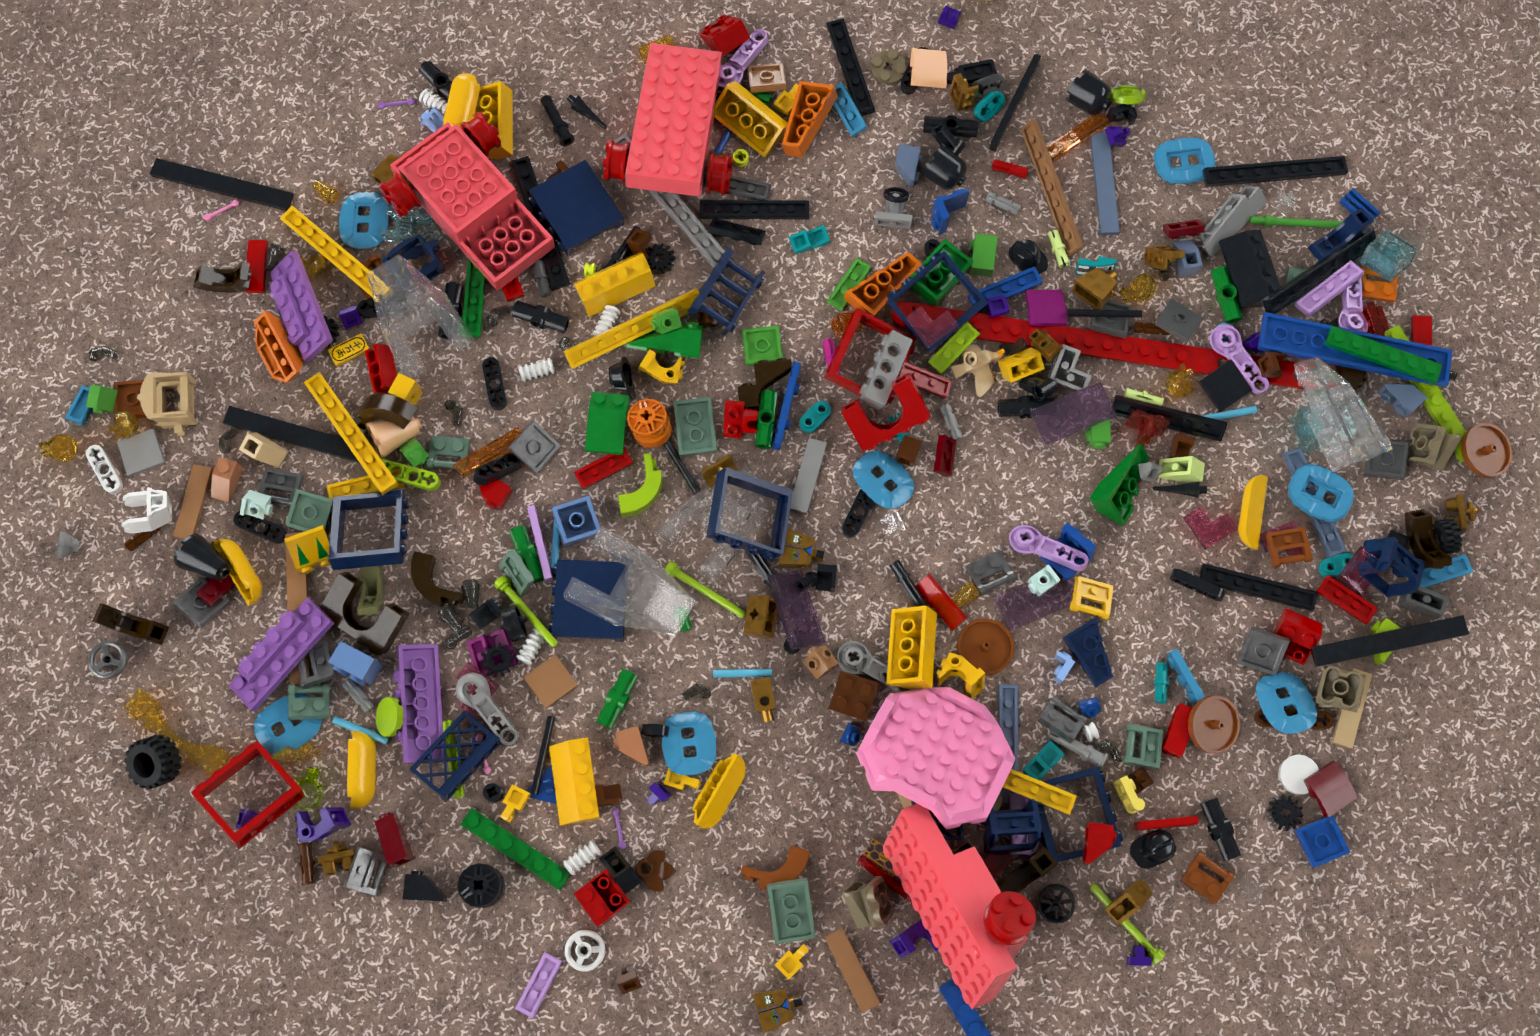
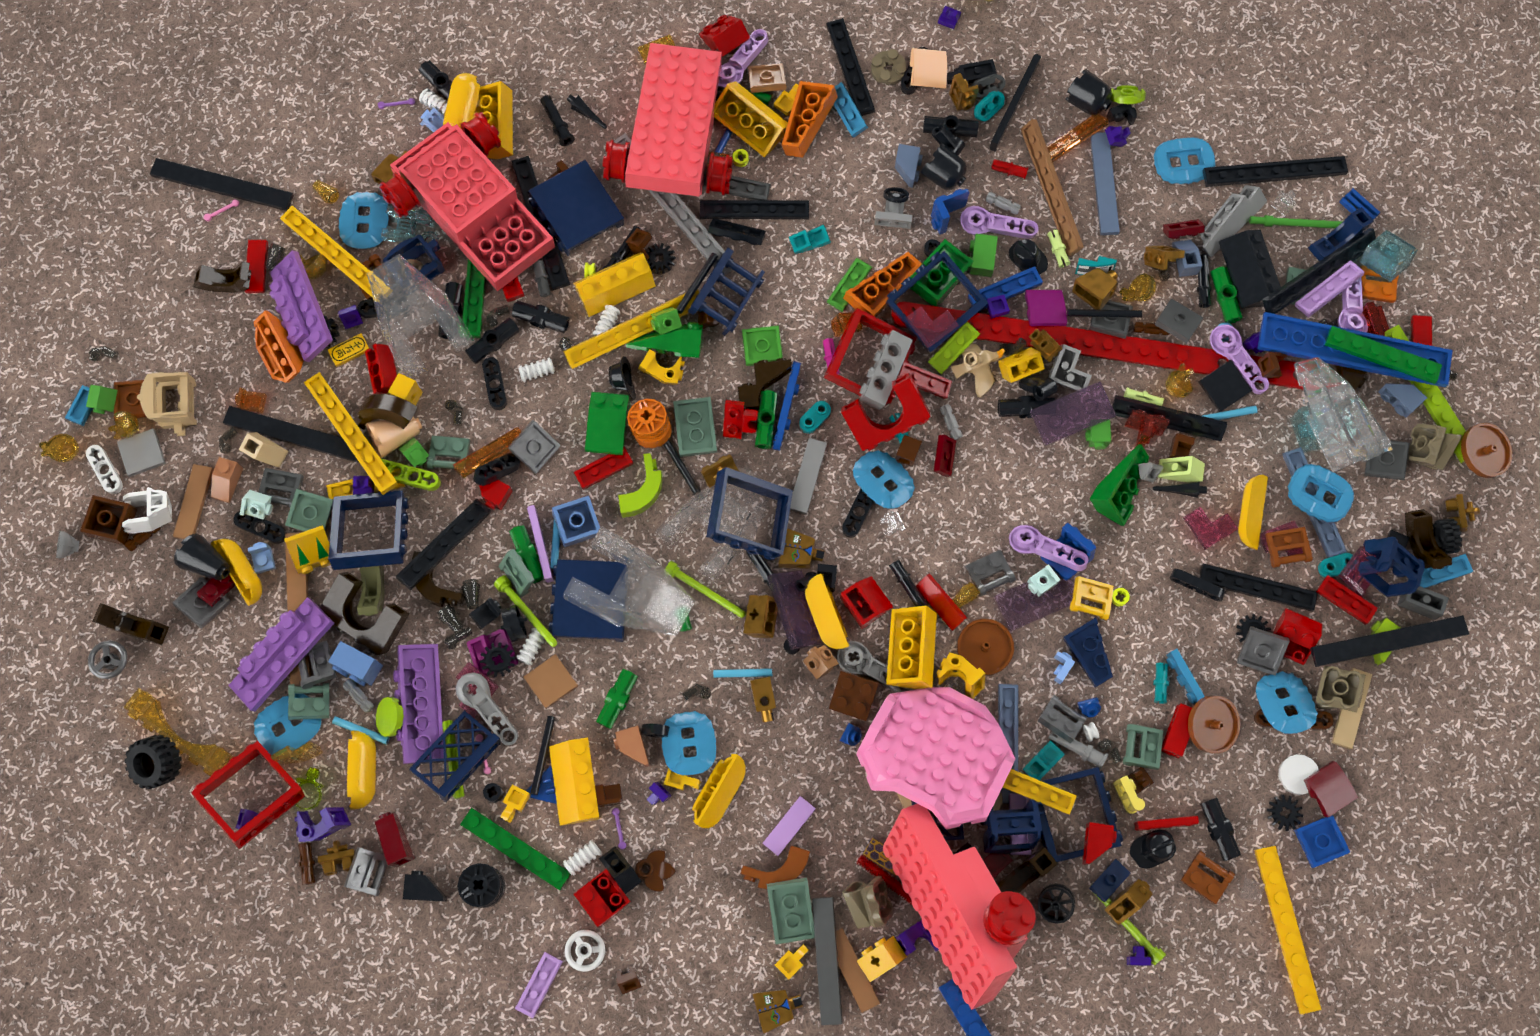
(105, 519): none -> reddish brown brick
(250, 400): none -> clear orange bracket
(262, 557): none -> light blue bracket
(362, 485): none -> dark purple tile
(443, 544): none -> black tile
(502, 333): none -> black piece
(695, 285): none -> black bar
(789, 826): none -> lavender tile
(826, 613): none -> yellow brick
(827, 961): none -> dark grey tile
(865, 601): none -> red slope
(881, 958): none -> yellow brick
(995, 223): none -> lavender beam
(1109, 880): none -> dark blue plate
(1122, 591): none -> neon yellow bush
(1203, 283): none -> black axle
(1251, 622): none -> black gear
(1287, 930): none -> yellow plate

